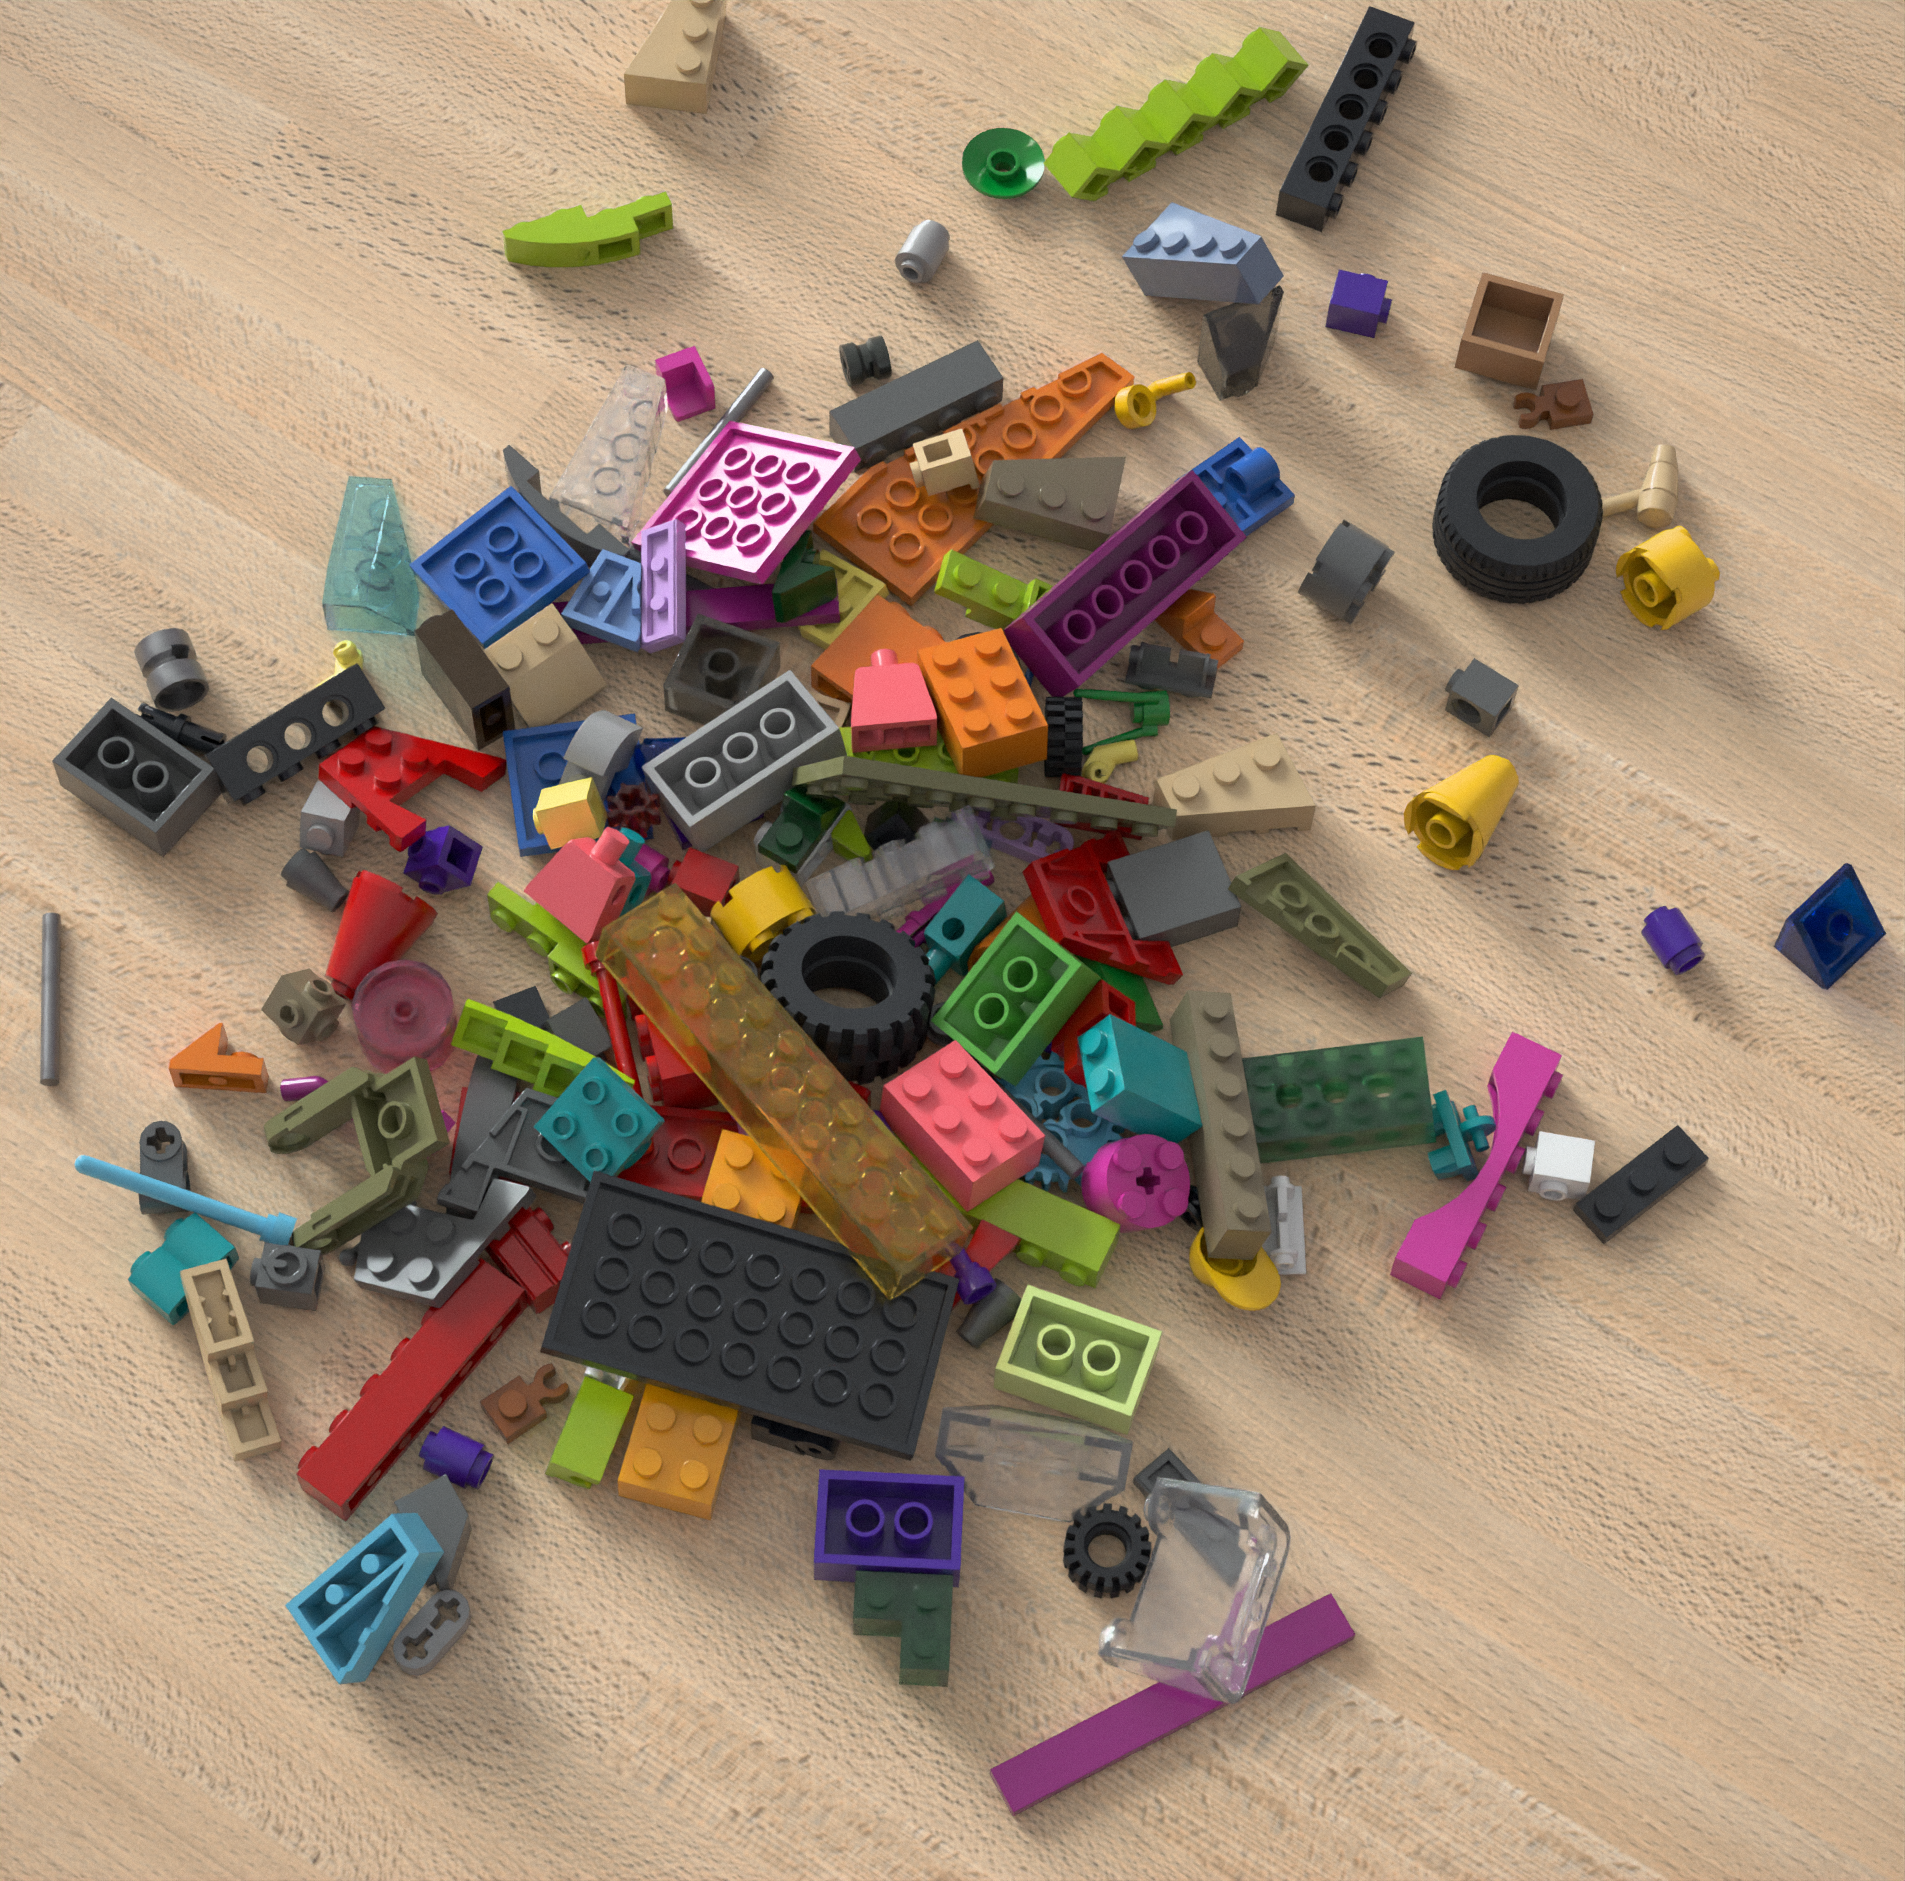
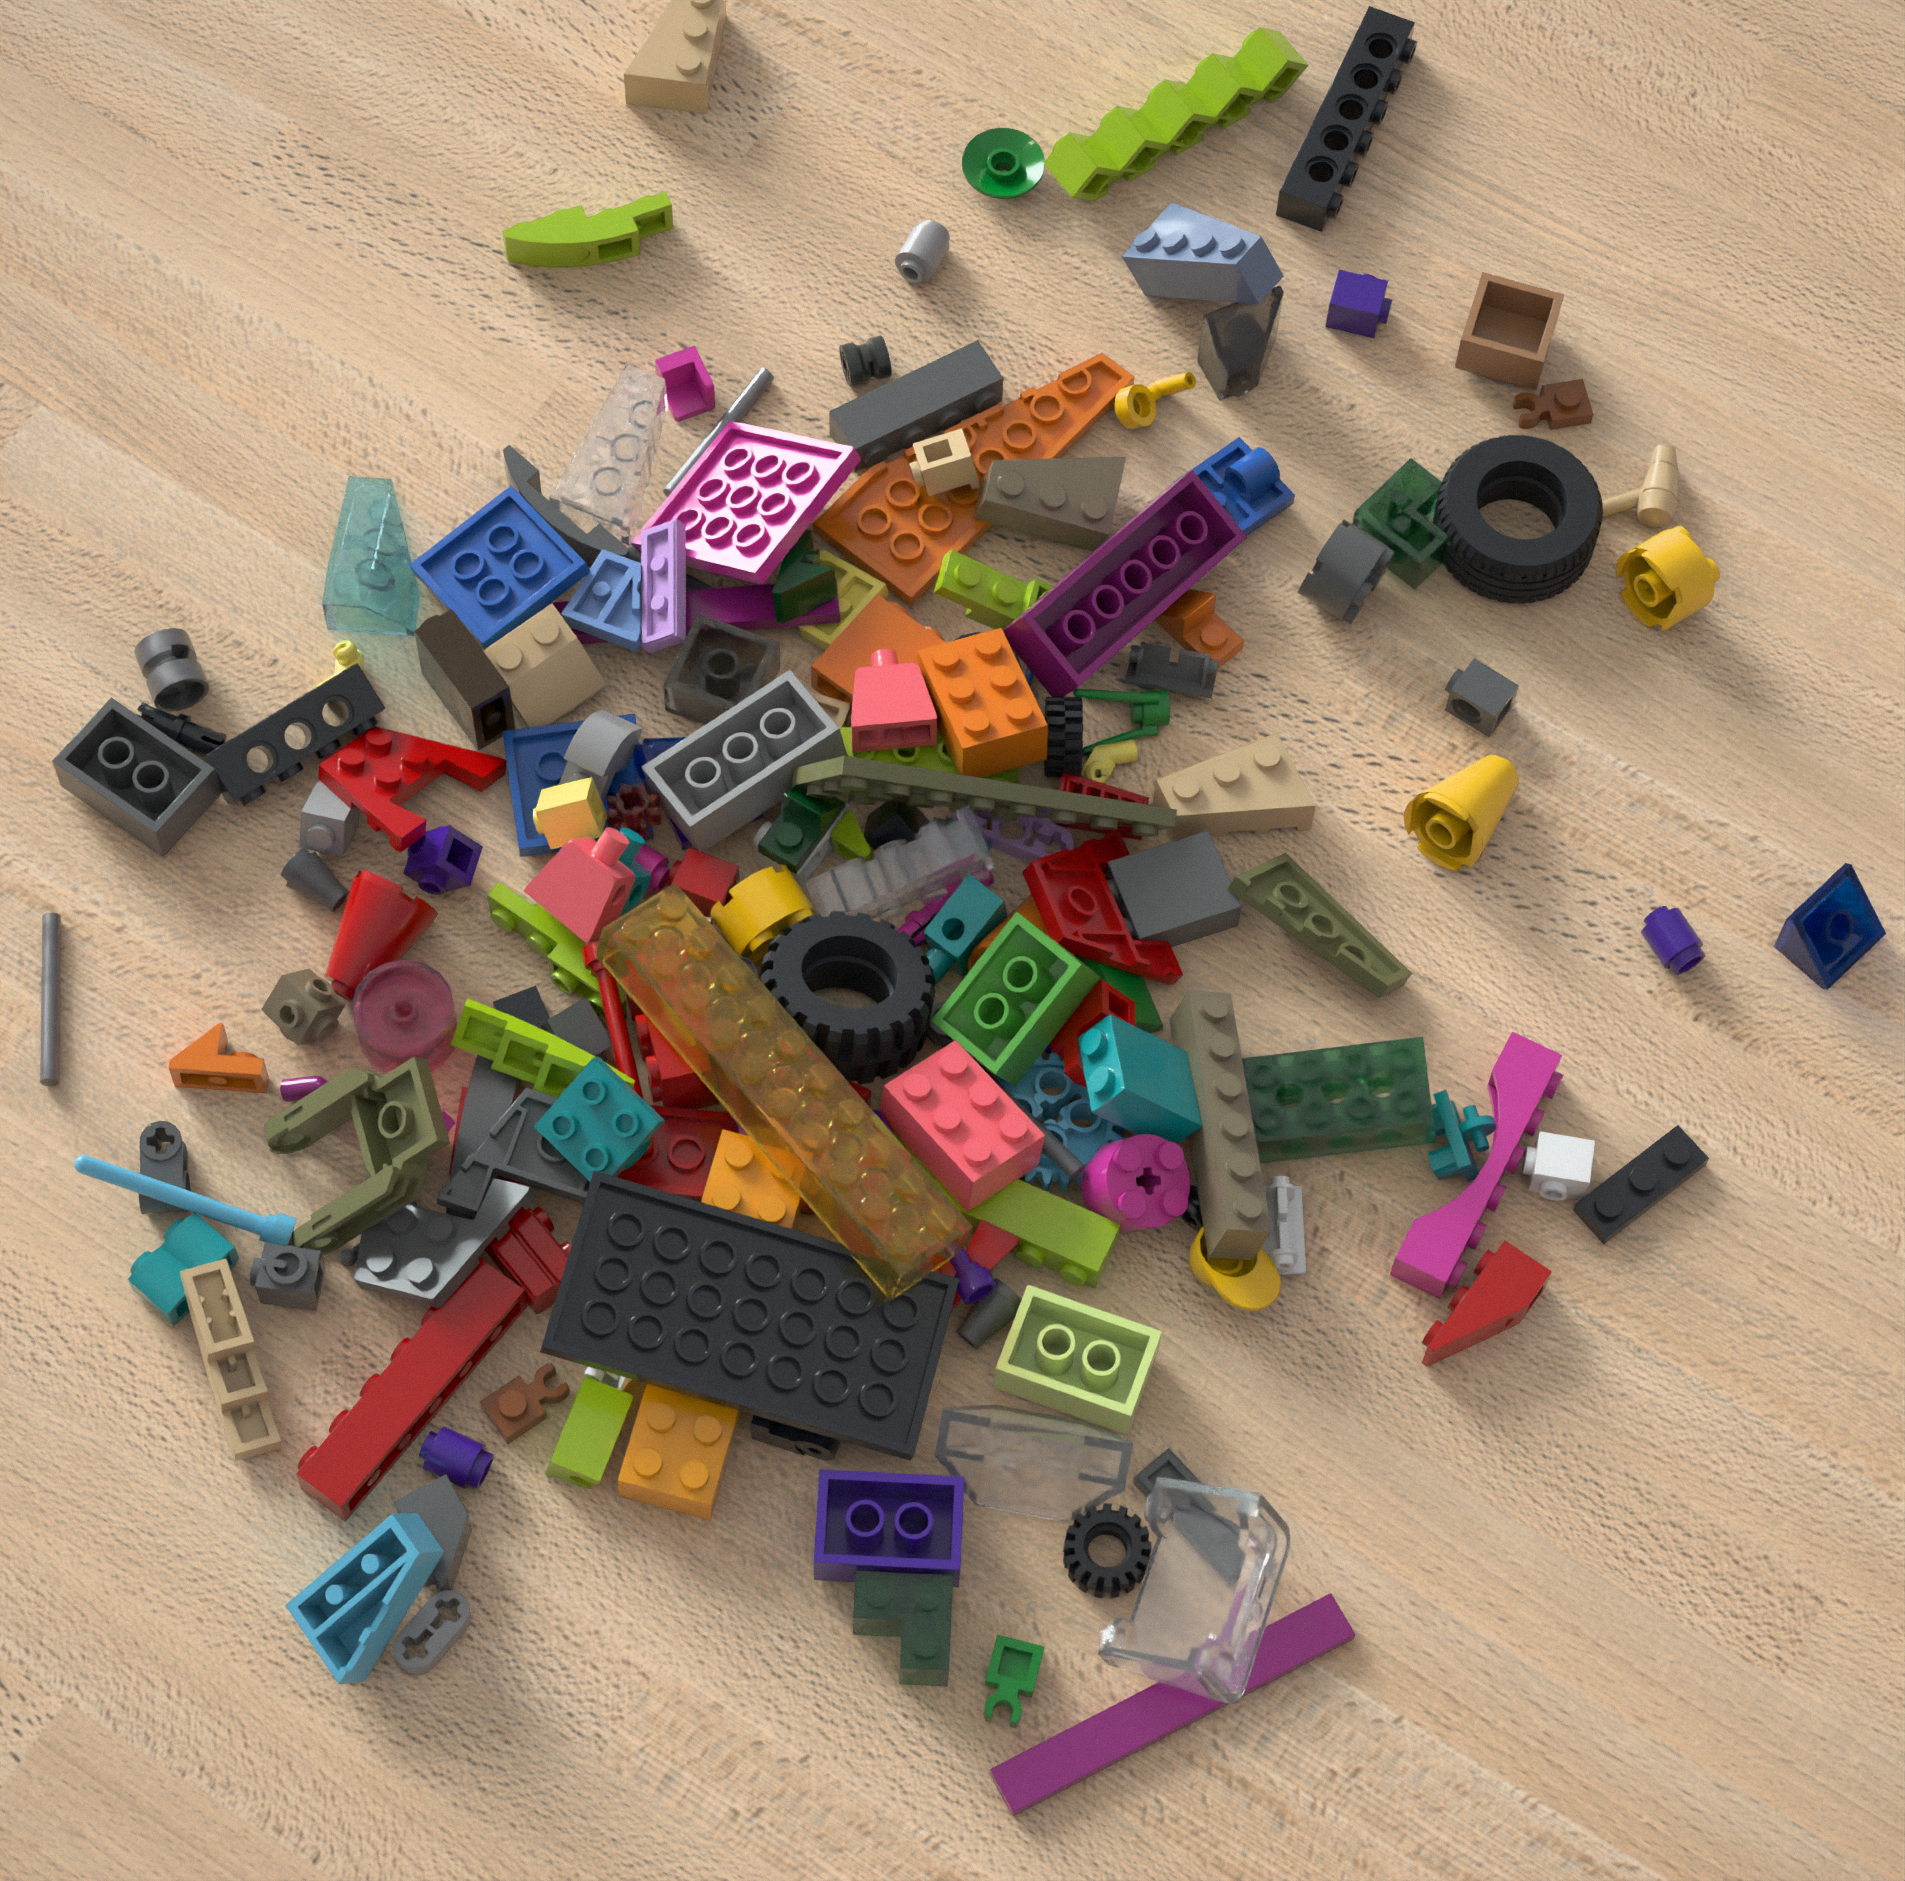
(1014, 1673): none -> green plate
(1399, 519): none -> clear green brick
(1495, 1302): none -> red slope

